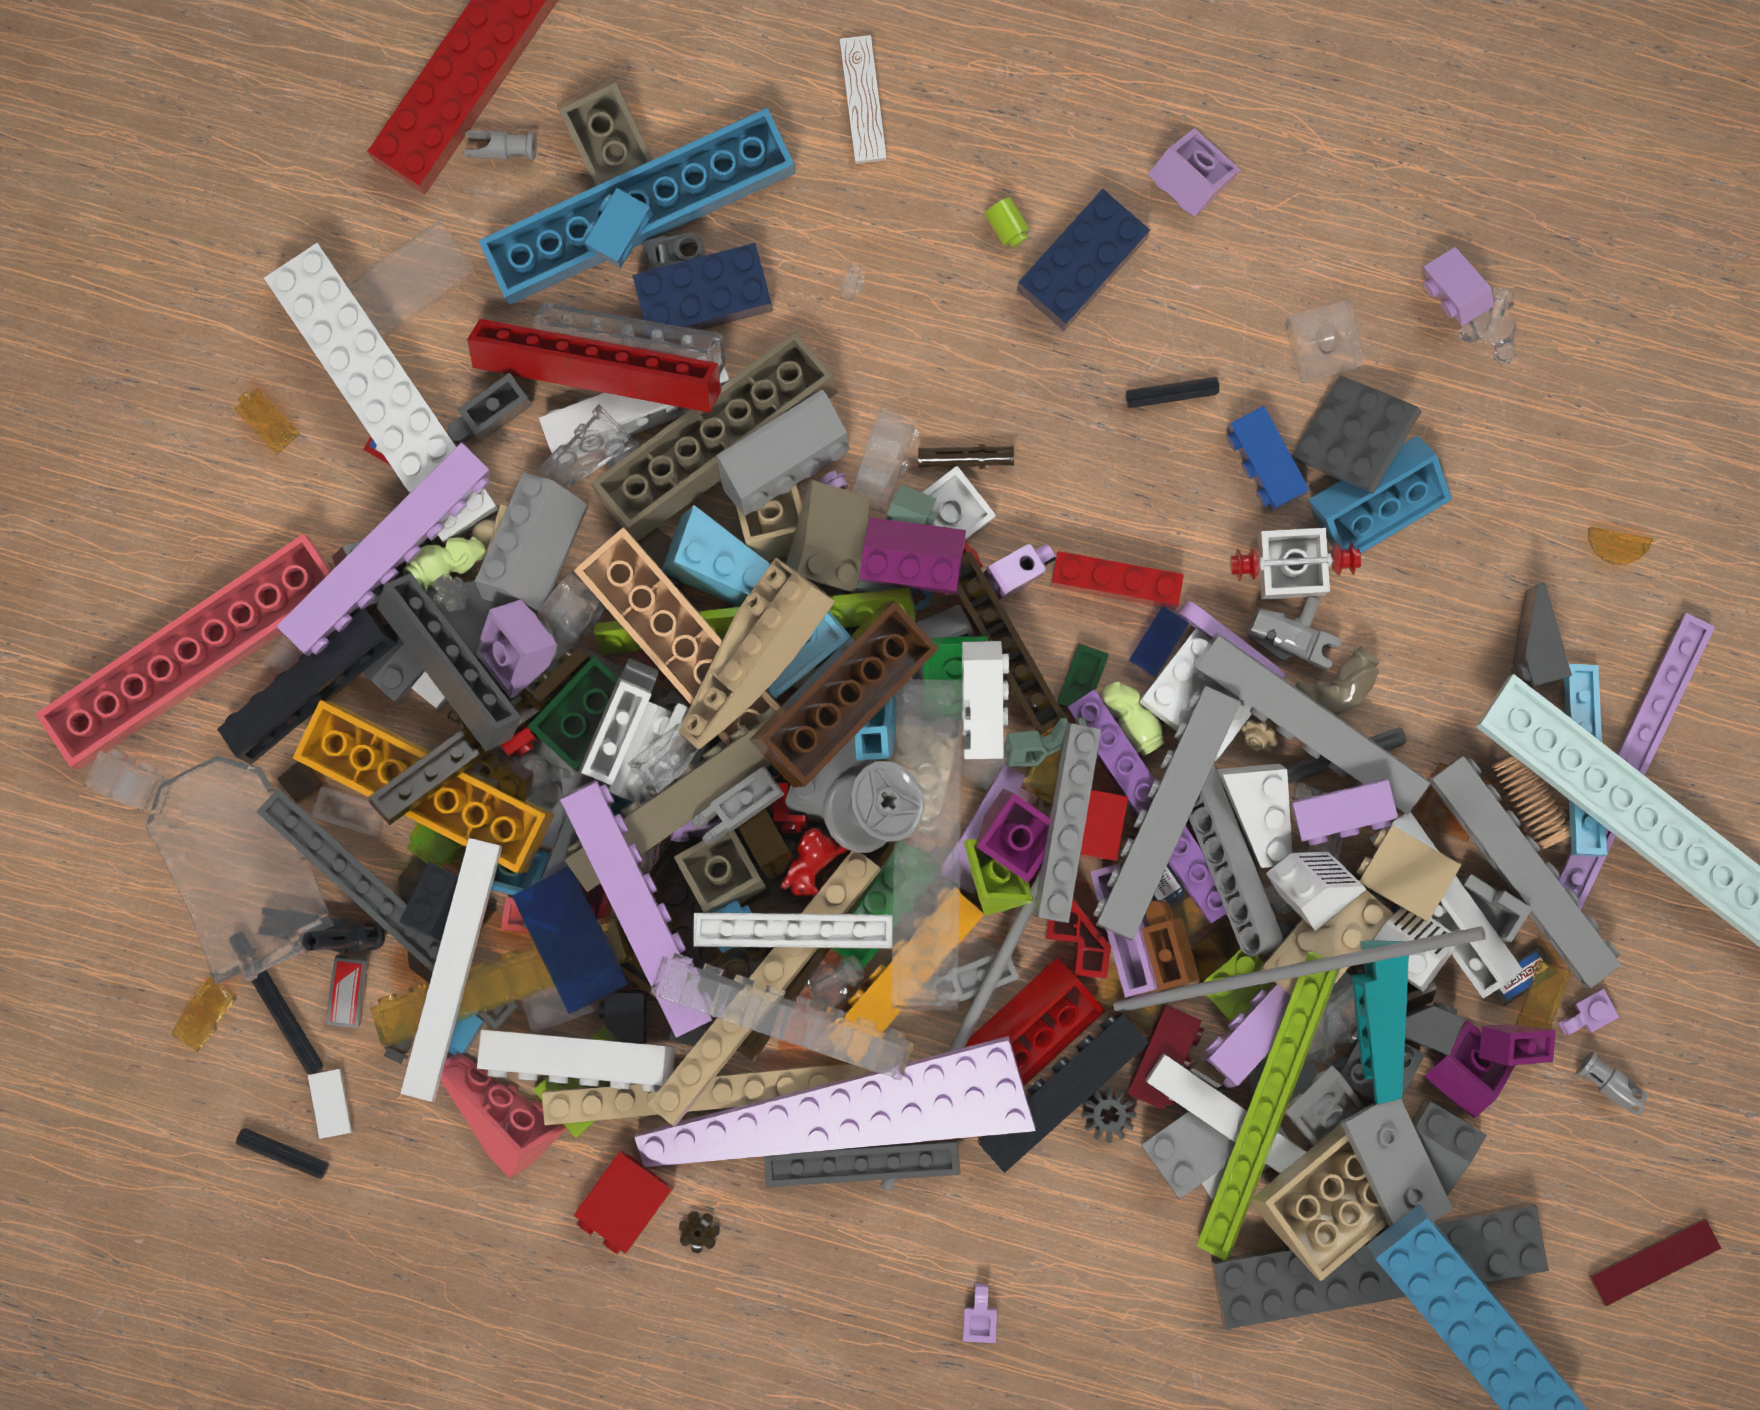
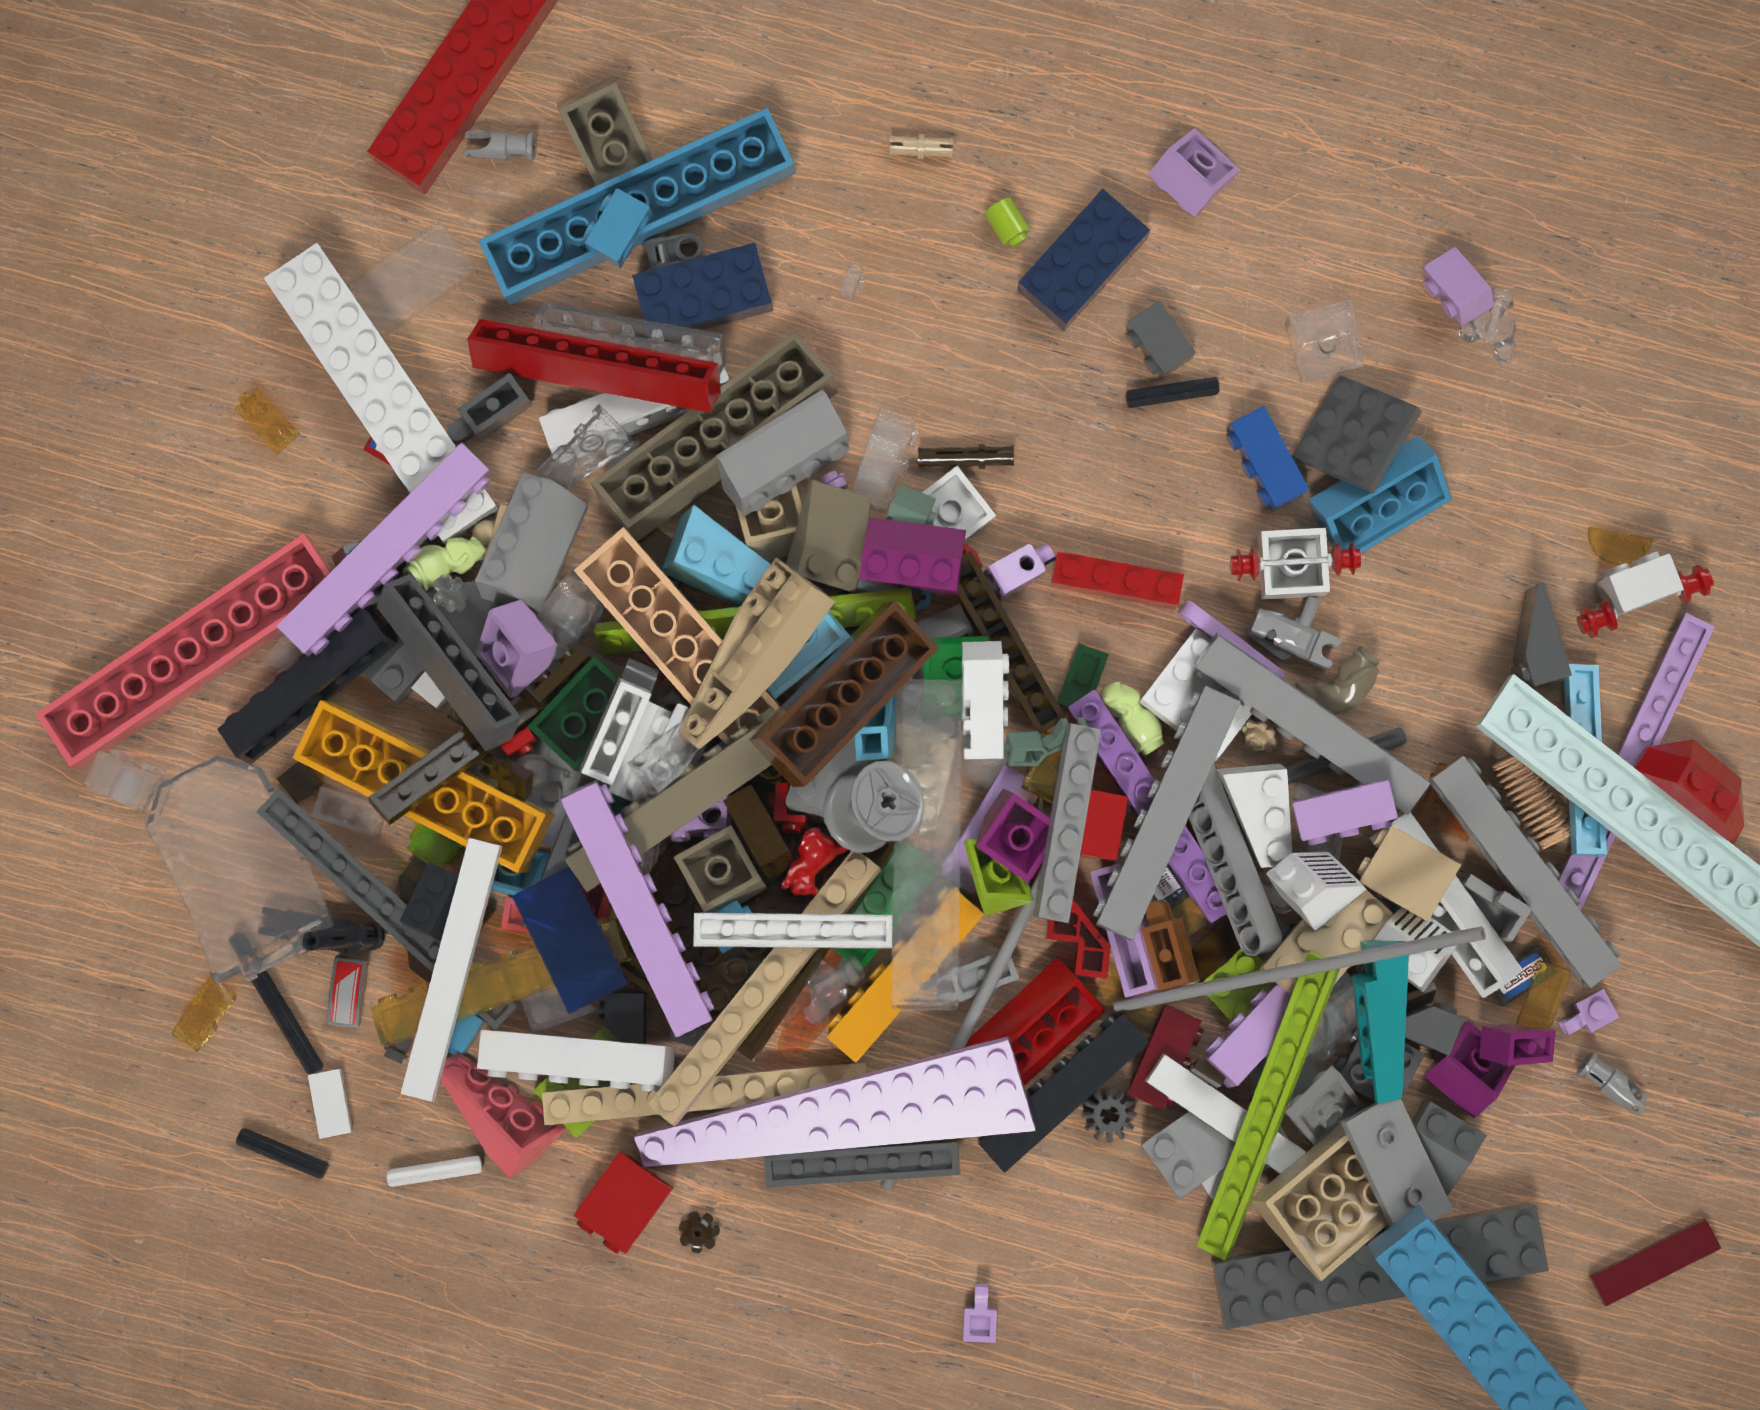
(434, 1171): none -> white axle
(739, 804): light grey hinge -> none
(781, 1017): clear brick -> none
(863, 99): white tile -> none
(921, 146): none -> tan pin
(1158, 641): clear blue plate -> none
(1159, 340): none -> dark grey brick
(1645, 583): none -> white brick
(1697, 783): none -> red wedge

